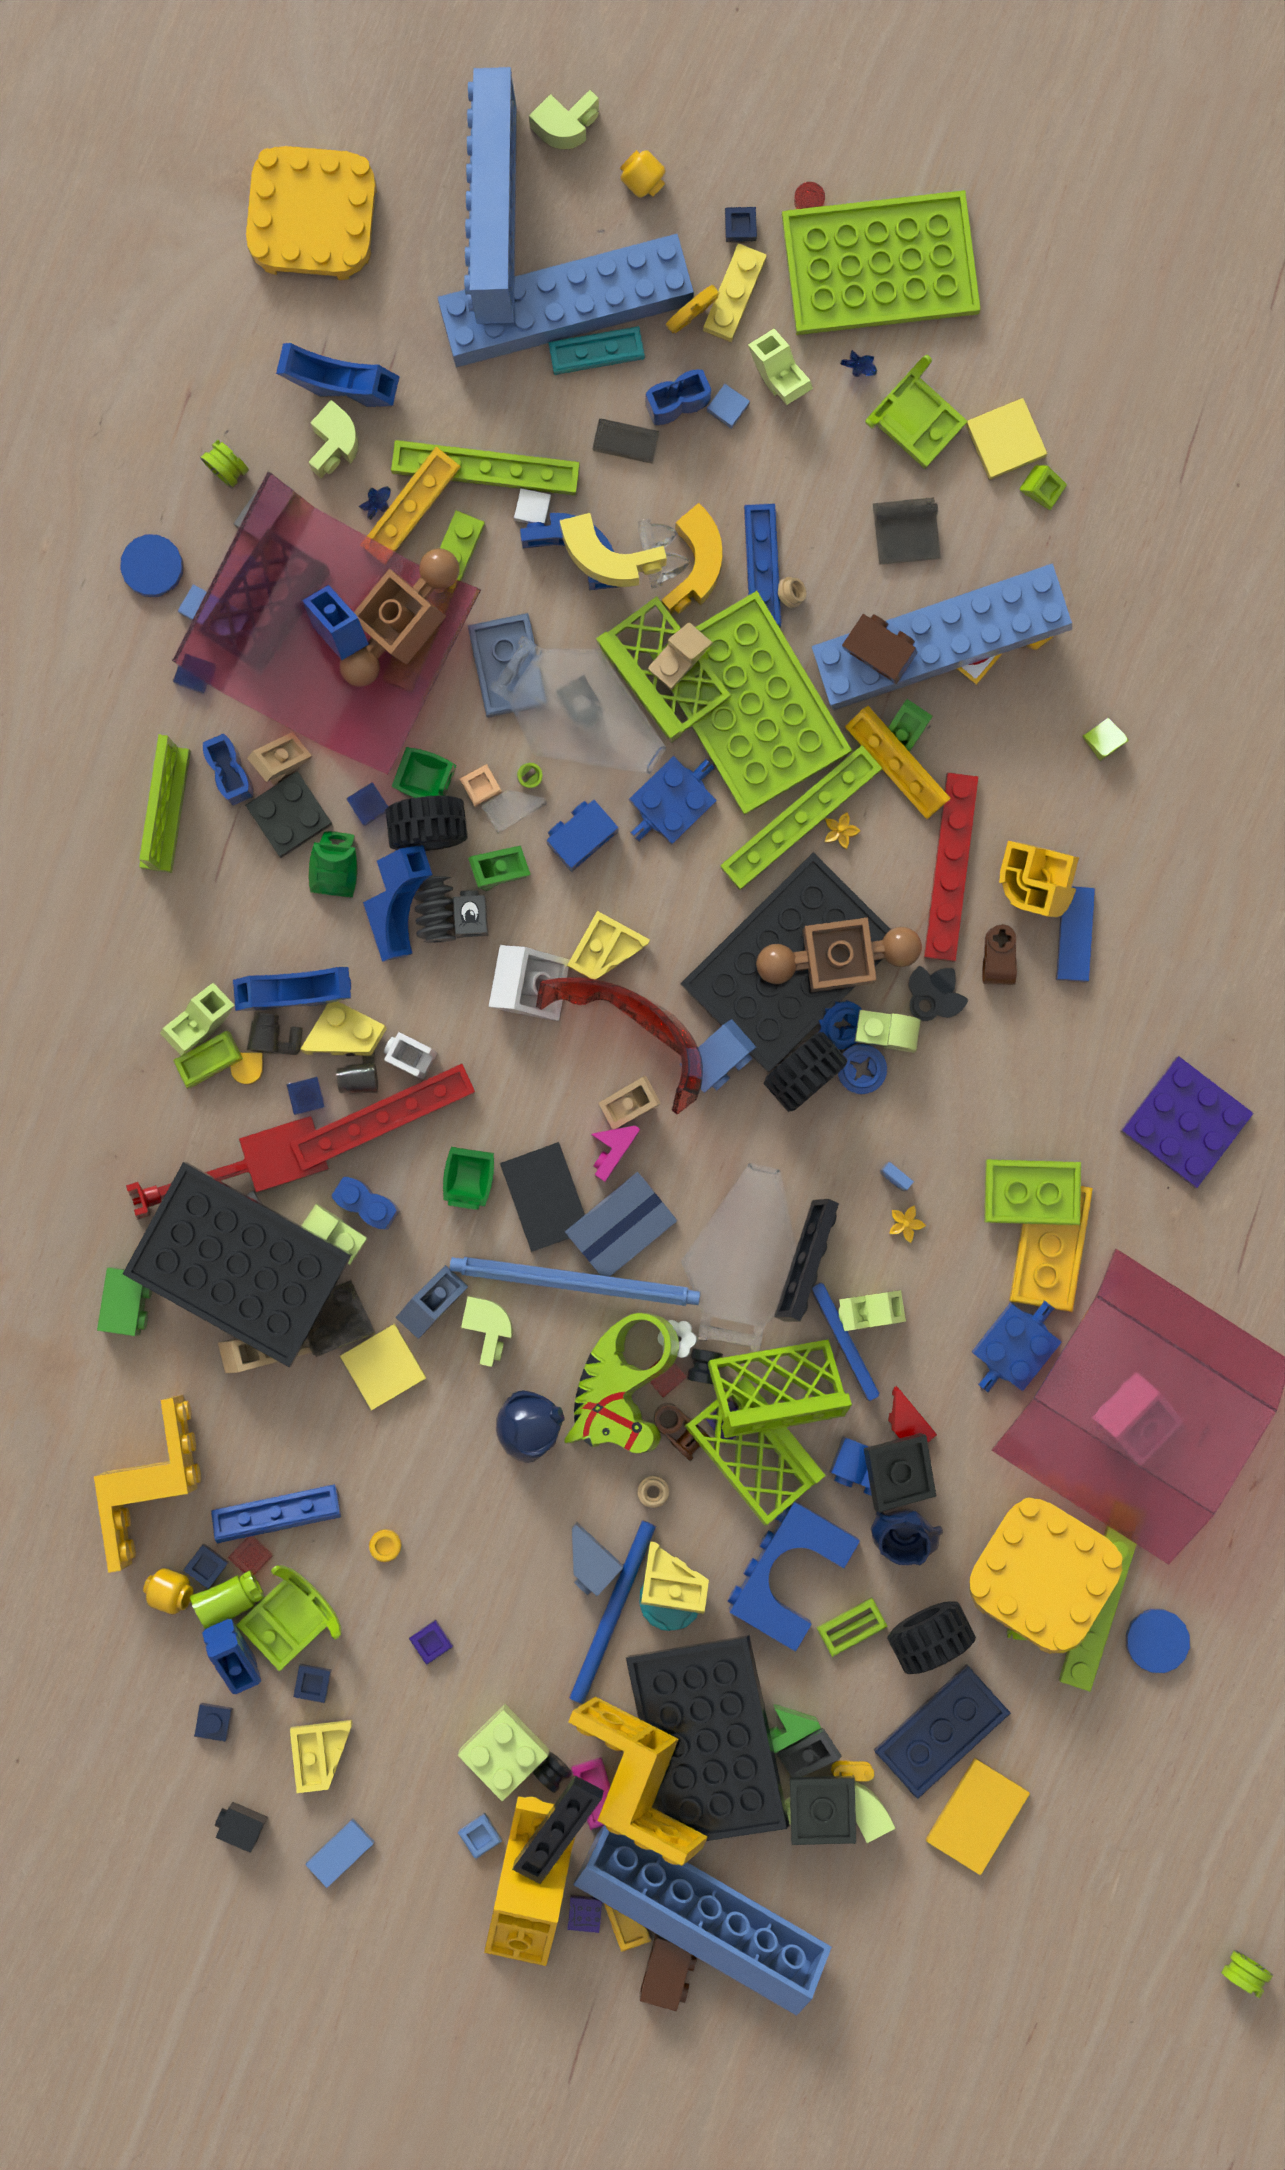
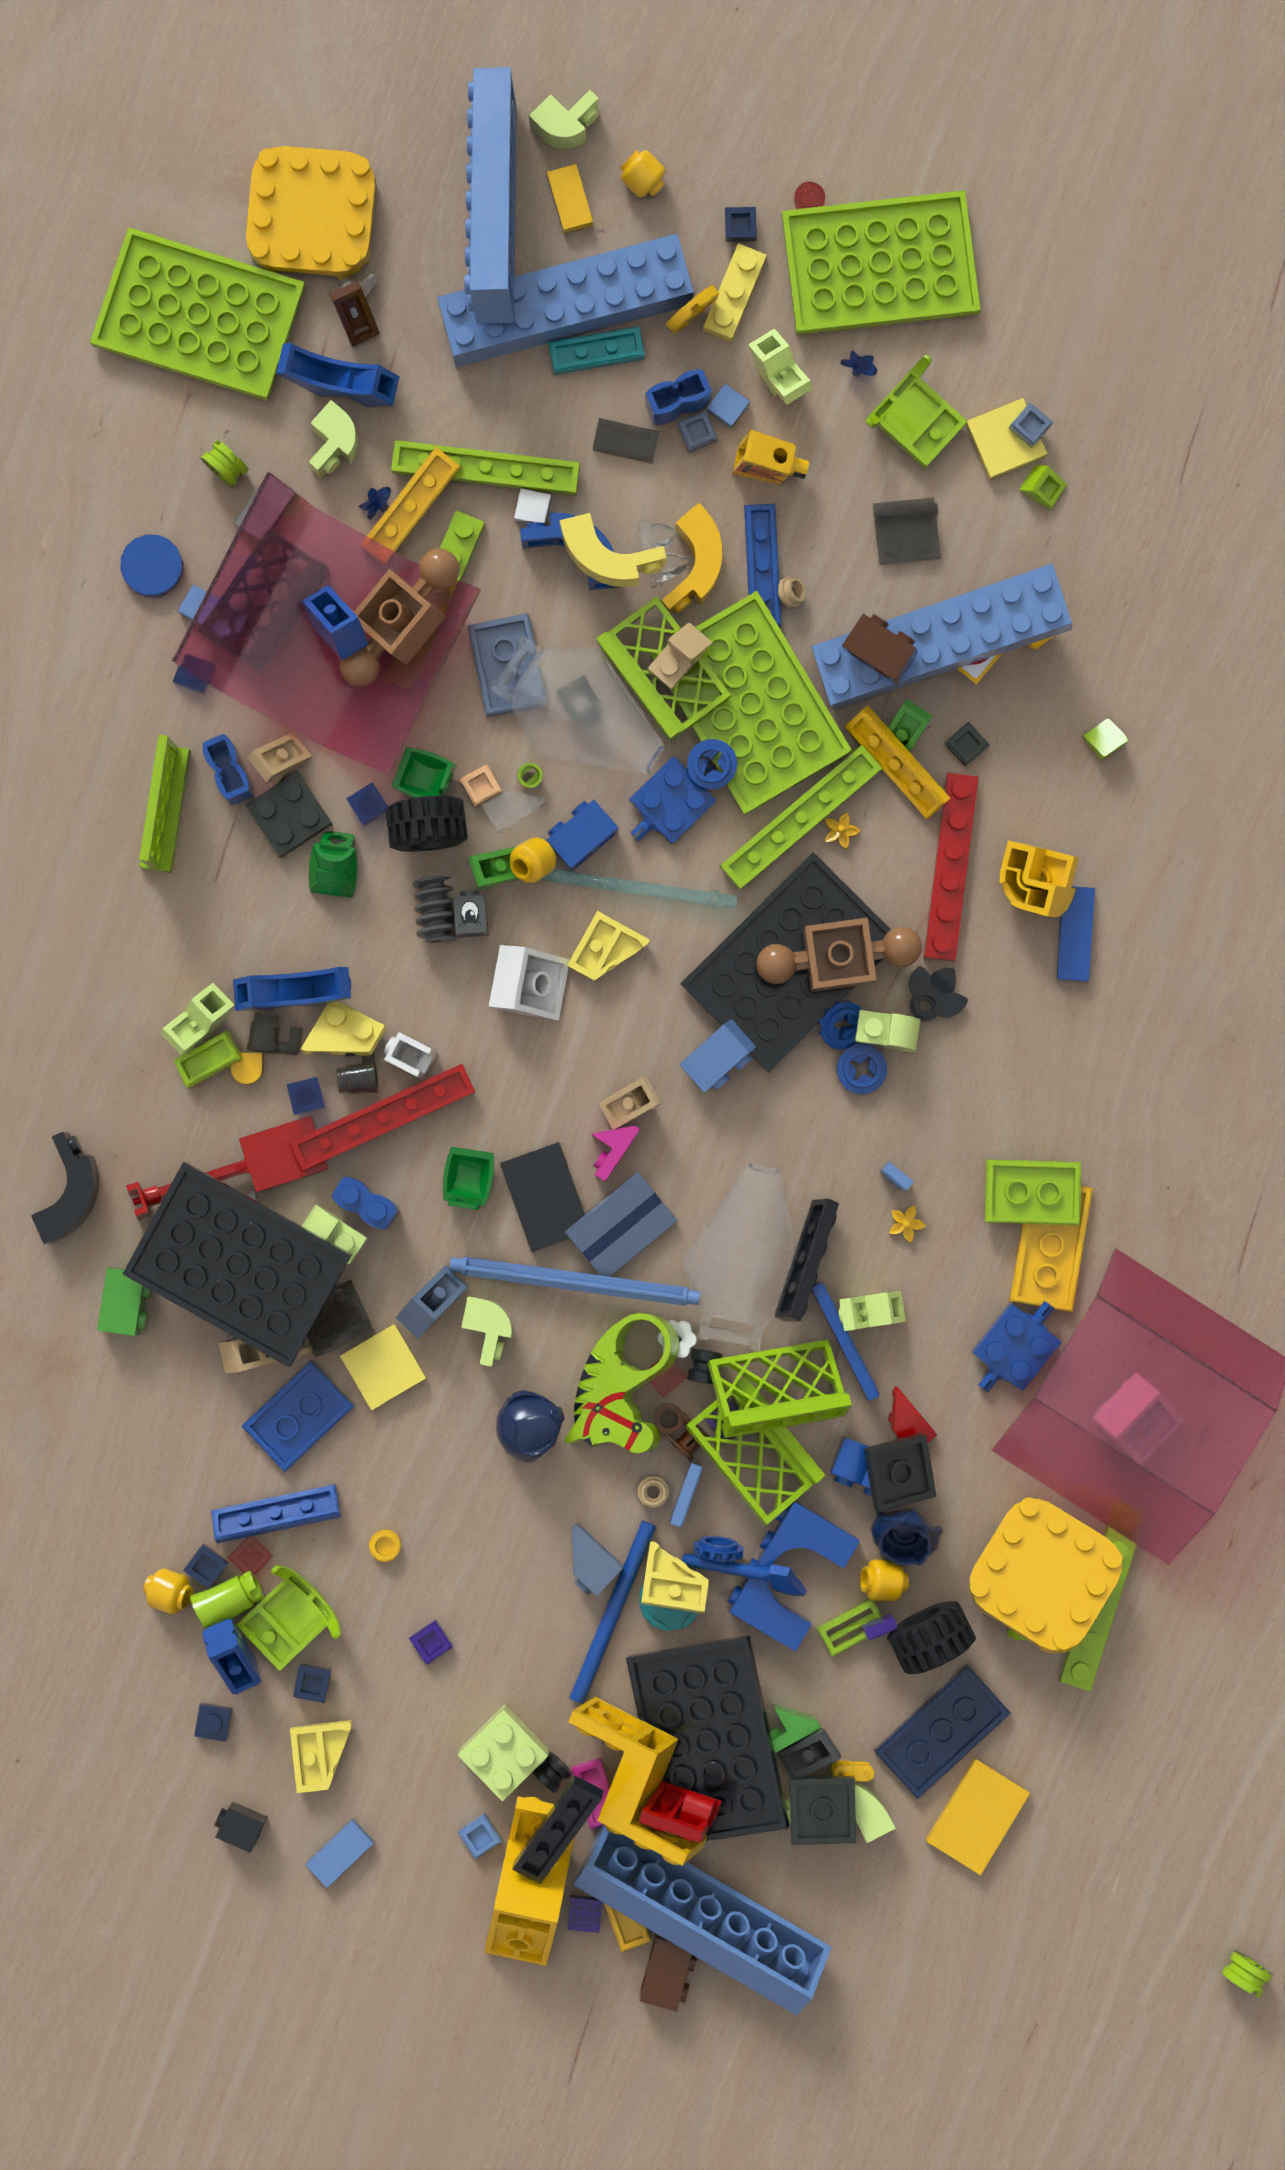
(78, 1197): none -> black arch
(146, 1483): yellow bracket -> none
(197, 313): none -> lime plate
(298, 1416): none -> blue tile
(354, 309): none -> reddish brown piece
(389, 911): blue arch -> none
(532, 860): none -> yellow head
(570, 198): none -> yellow tile
(644, 1012): clear red windscreen -> none
(680, 1812): none -> red plate
(686, 1494): none -> medium blue tile
(697, 431): none -> sand blue tile
(710, 749): none -> blue gear
(712, 898): none -> clear light blue bar
(718, 1549): none -> blue gear
(768, 459): none -> yellow torso
(780, 1577): none -> blue piece
(805, 1071): black tyre -> none
(879, 1627): none -> dark purple tile
(883, 1580): none -> yellow head
(966, 744): none -> pearl dark grey tile
(1000, 962): reddish brown piece -> none
(1030, 425): none -> sand blue tile
(1157, 1640): blue tile -> none
(1187, 1122): dark purple plate -> none

